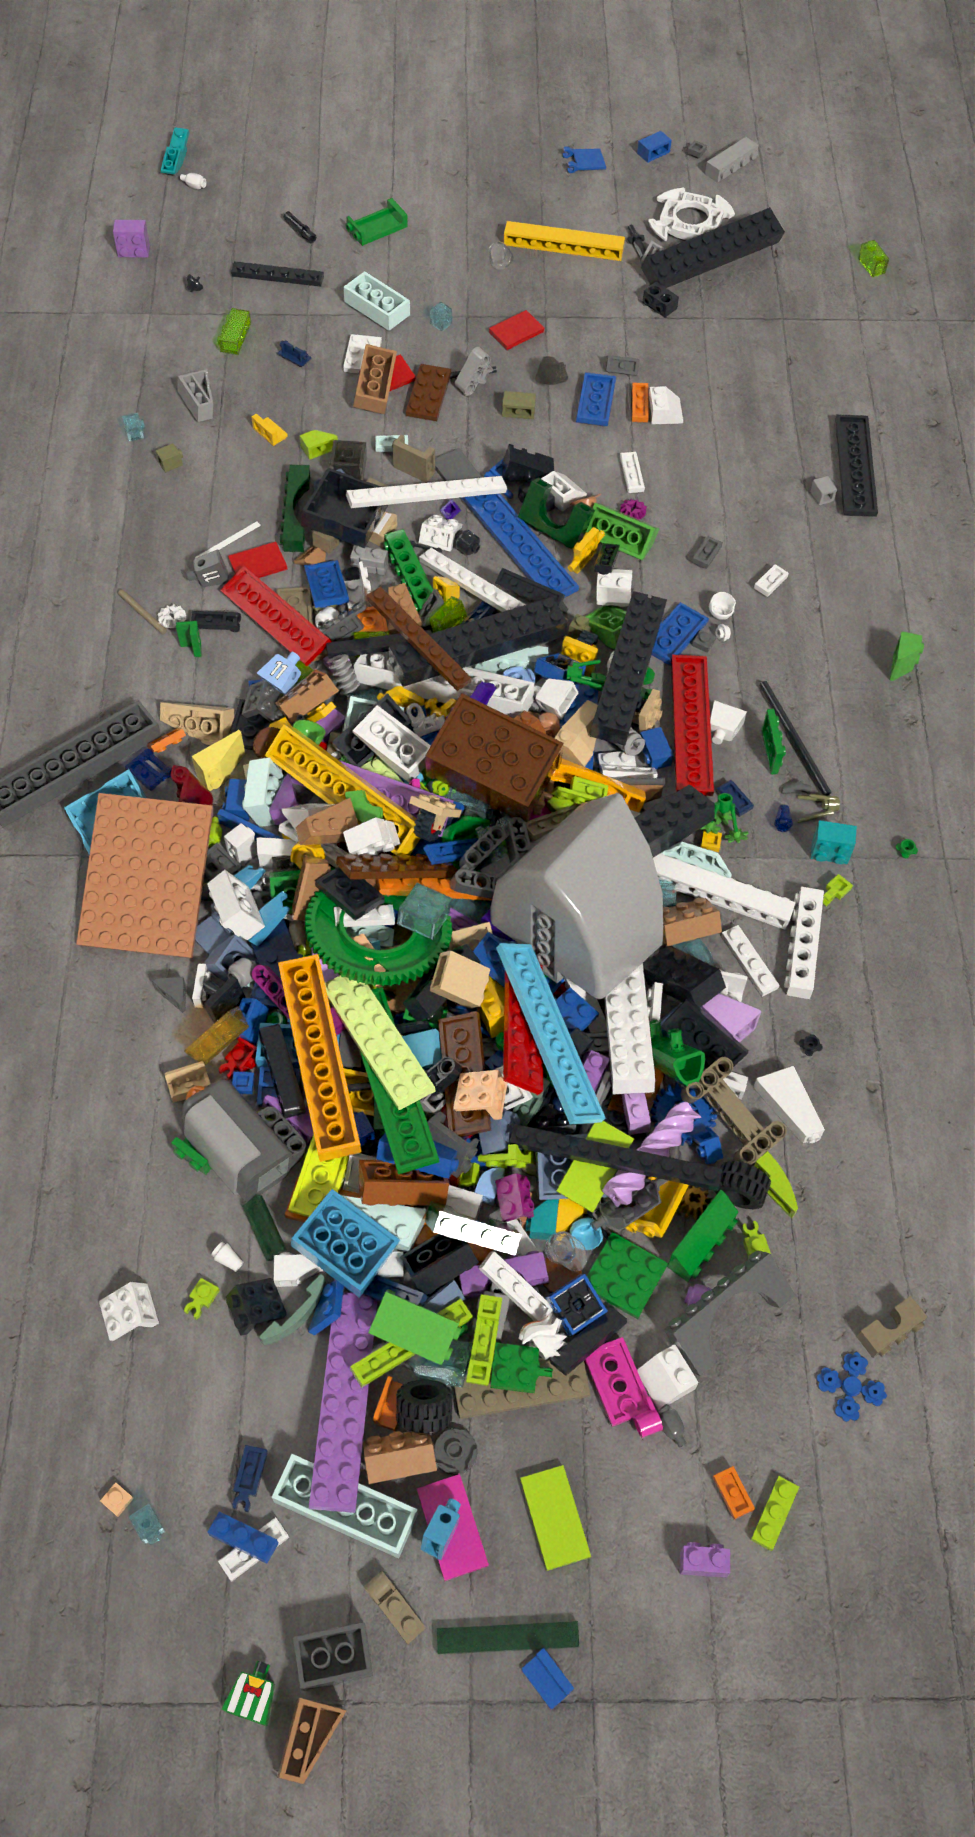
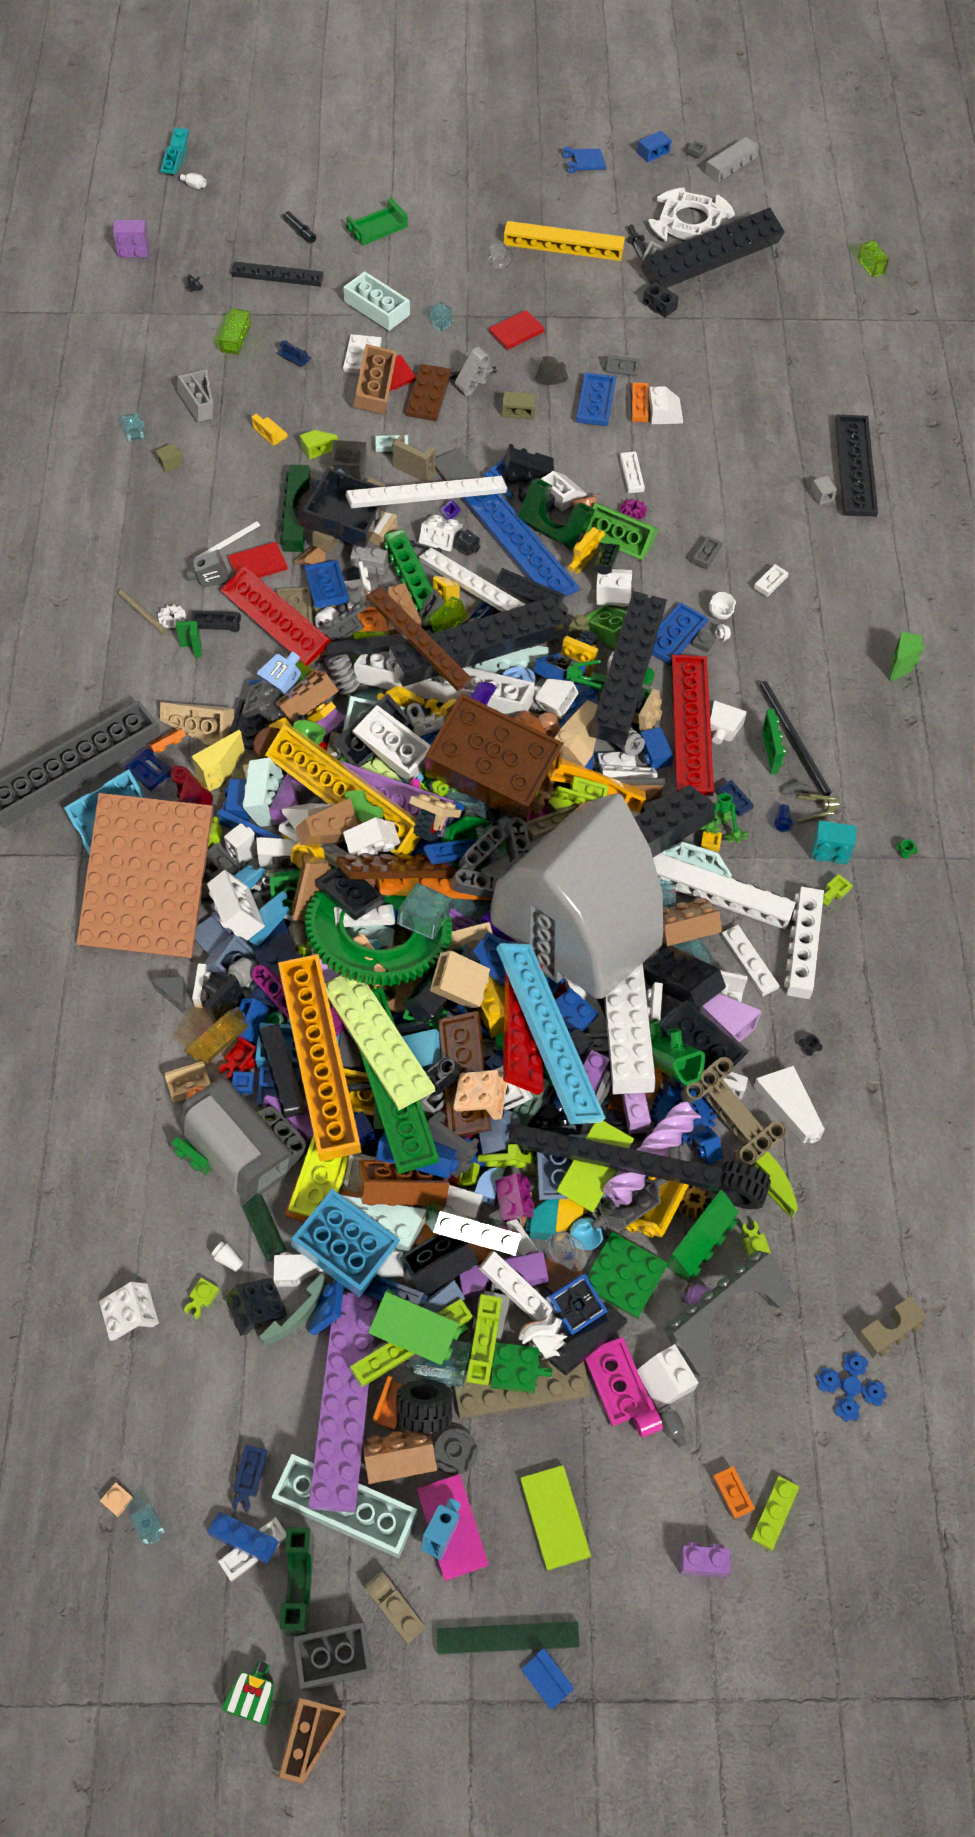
(296, 1609): none -> dark green arch

